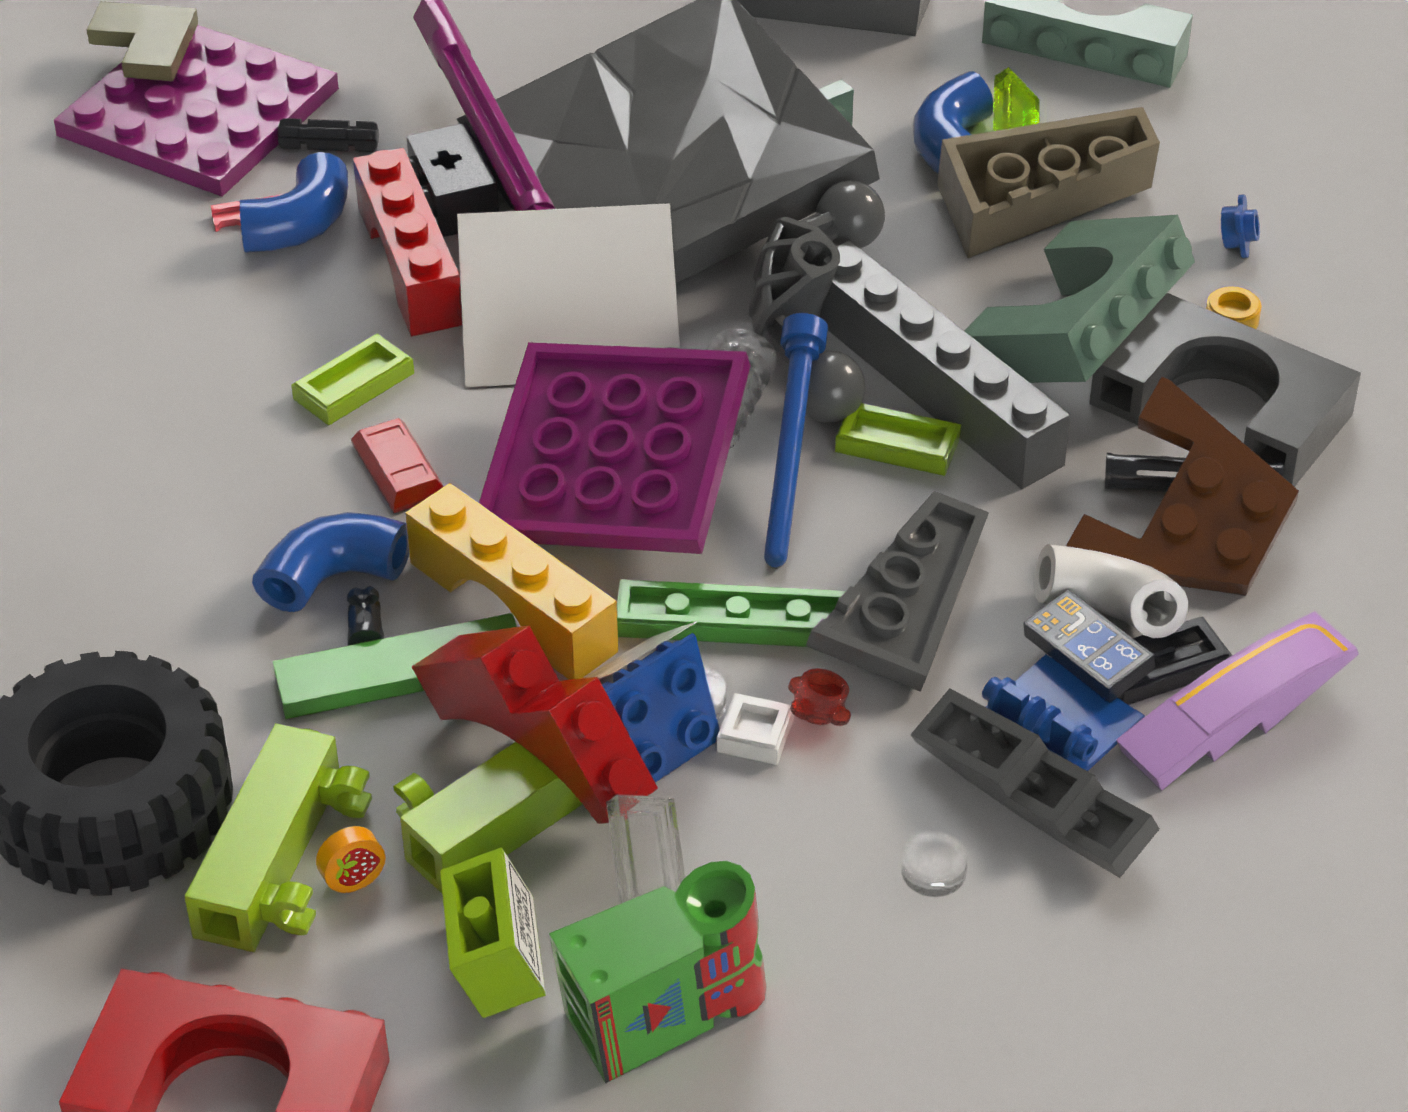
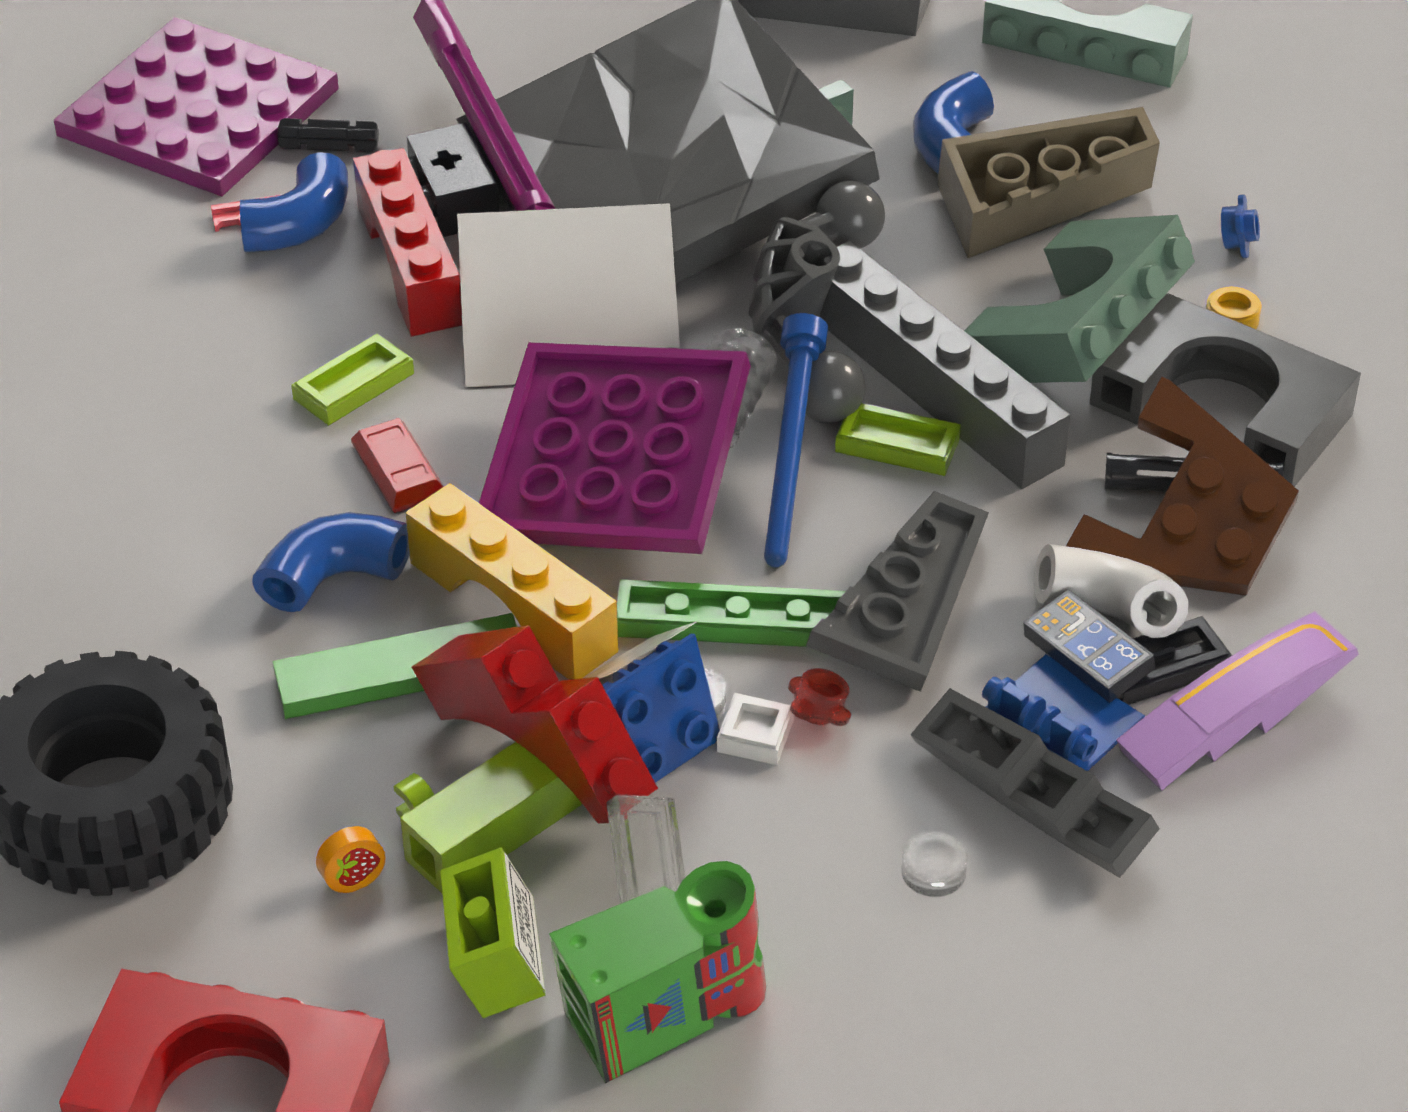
(153, 34): tile -> none
(265, 836): lime brick -> none
(364, 616): black piece -> none
(1013, 102): clear neon green tile -> none

